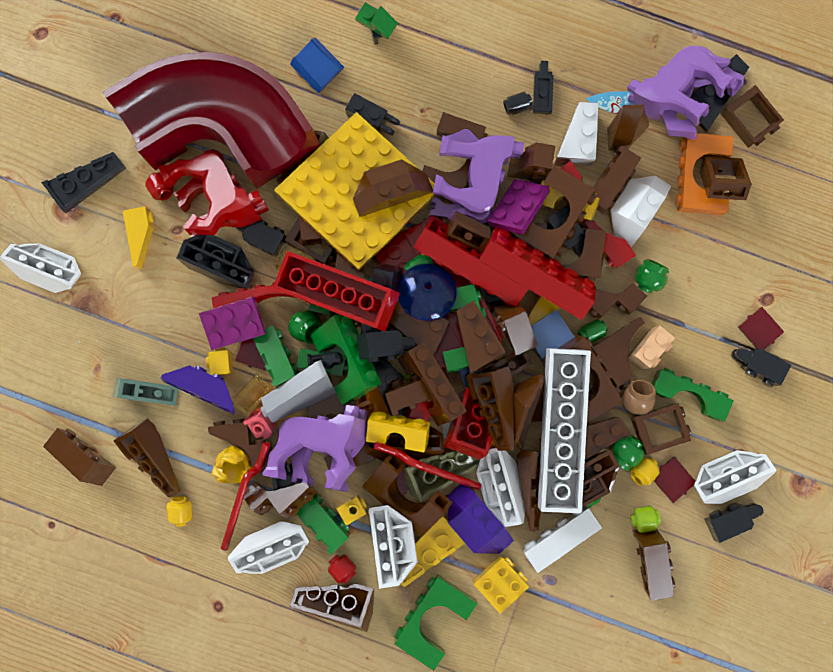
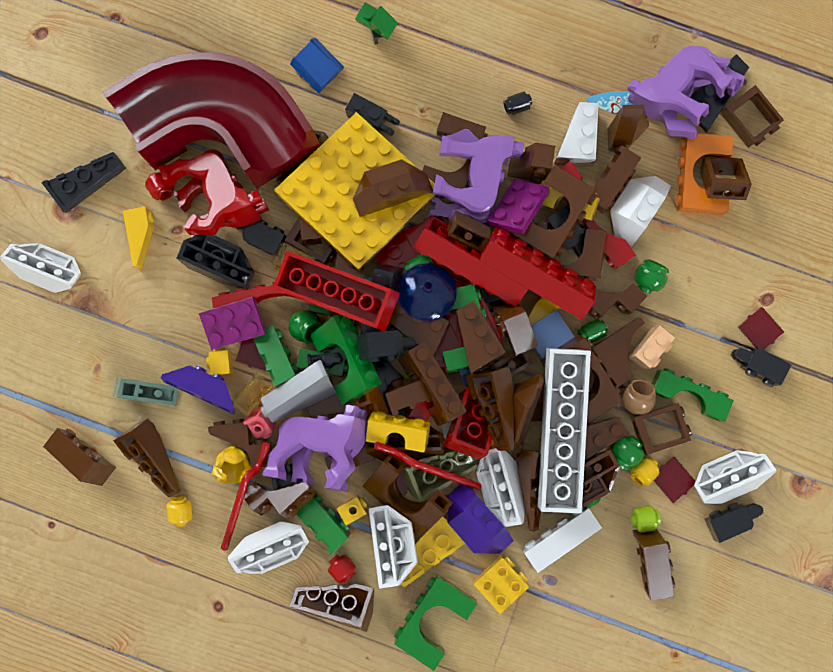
(543, 90): black hinge -> none

